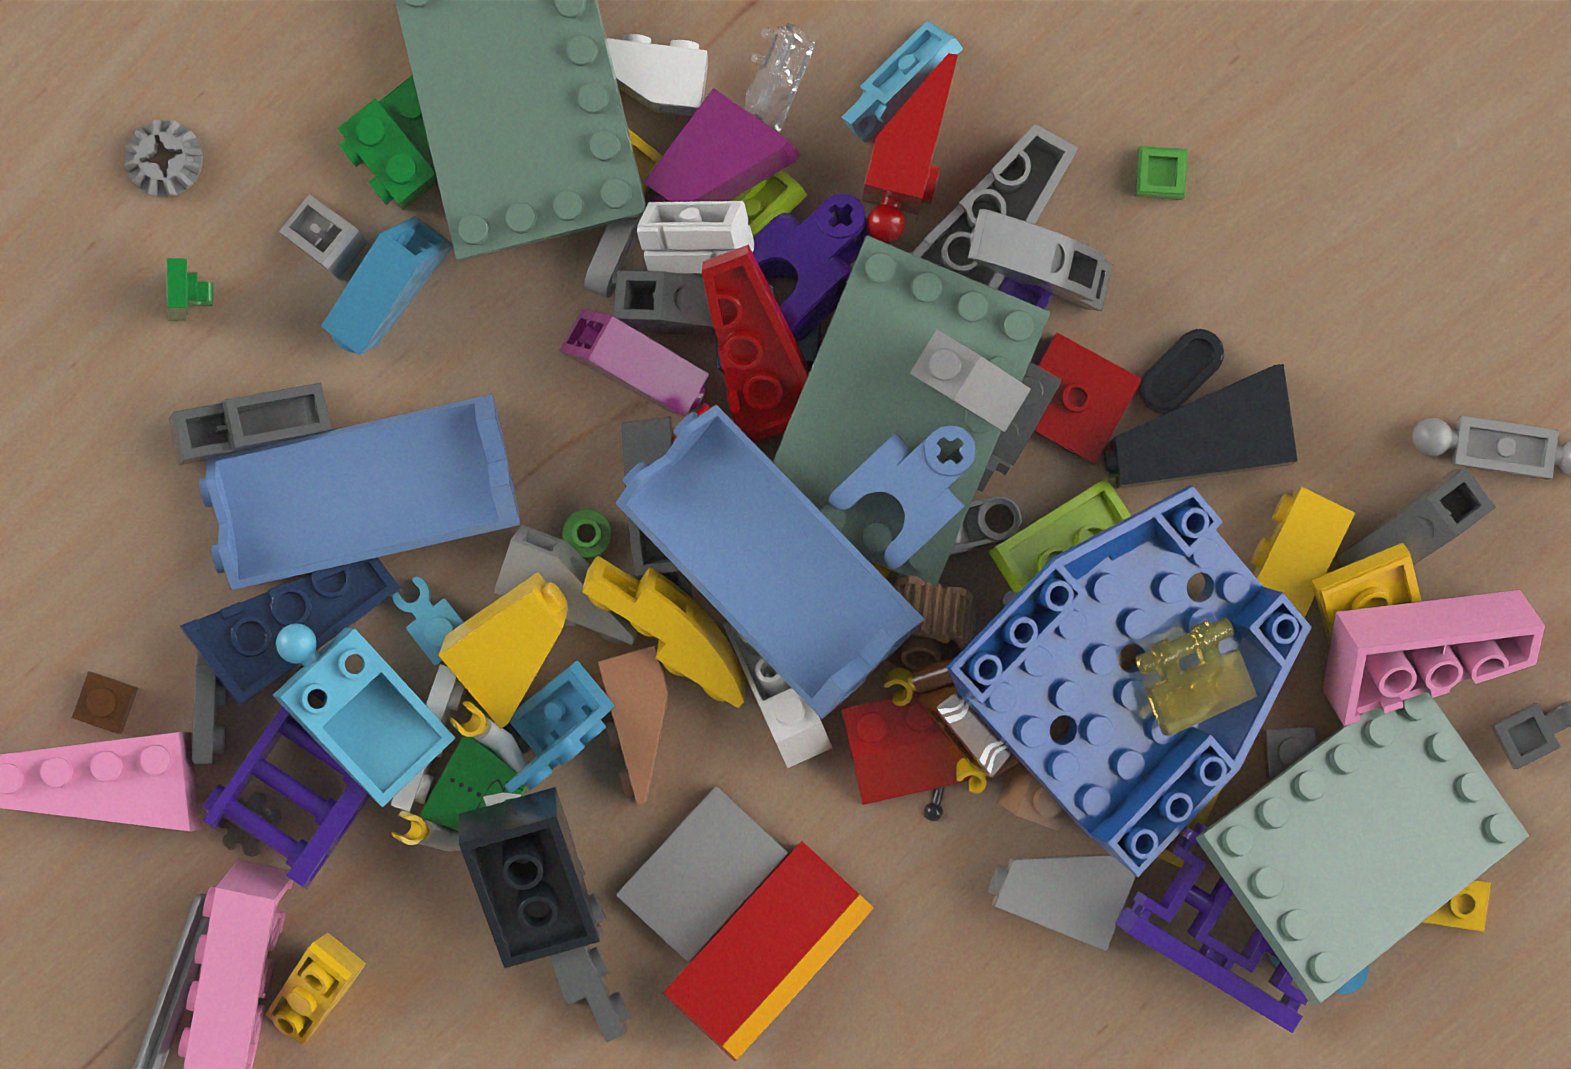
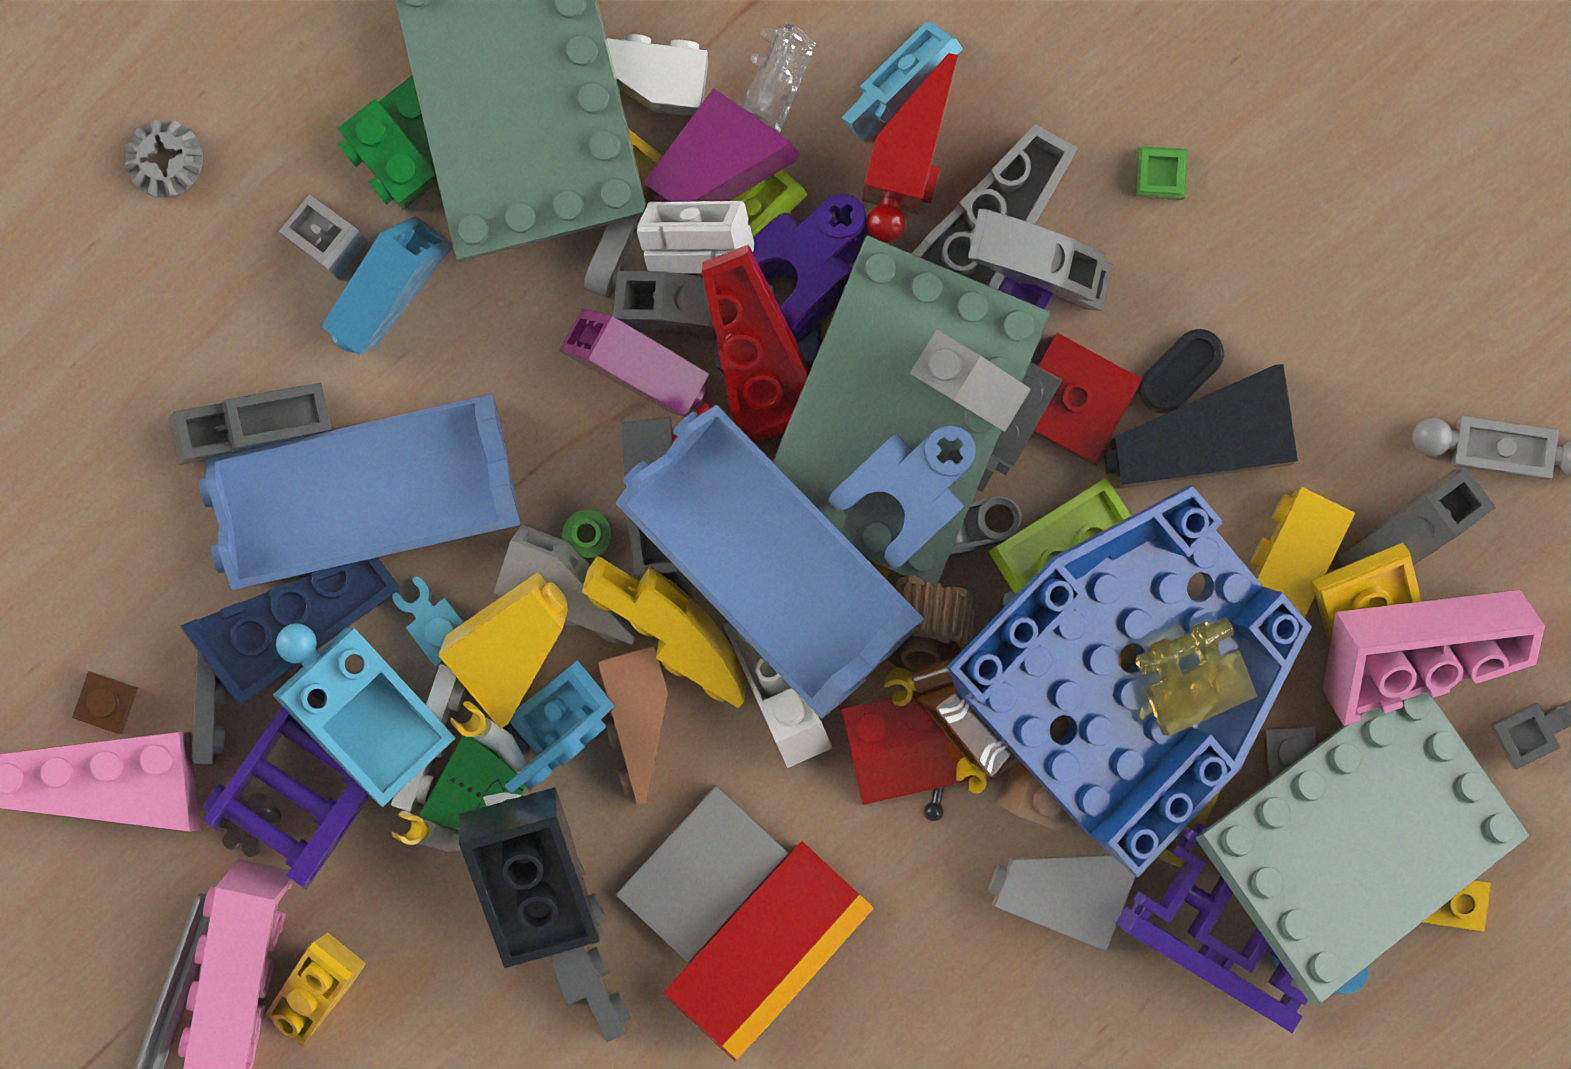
(185, 290): green plate -> none

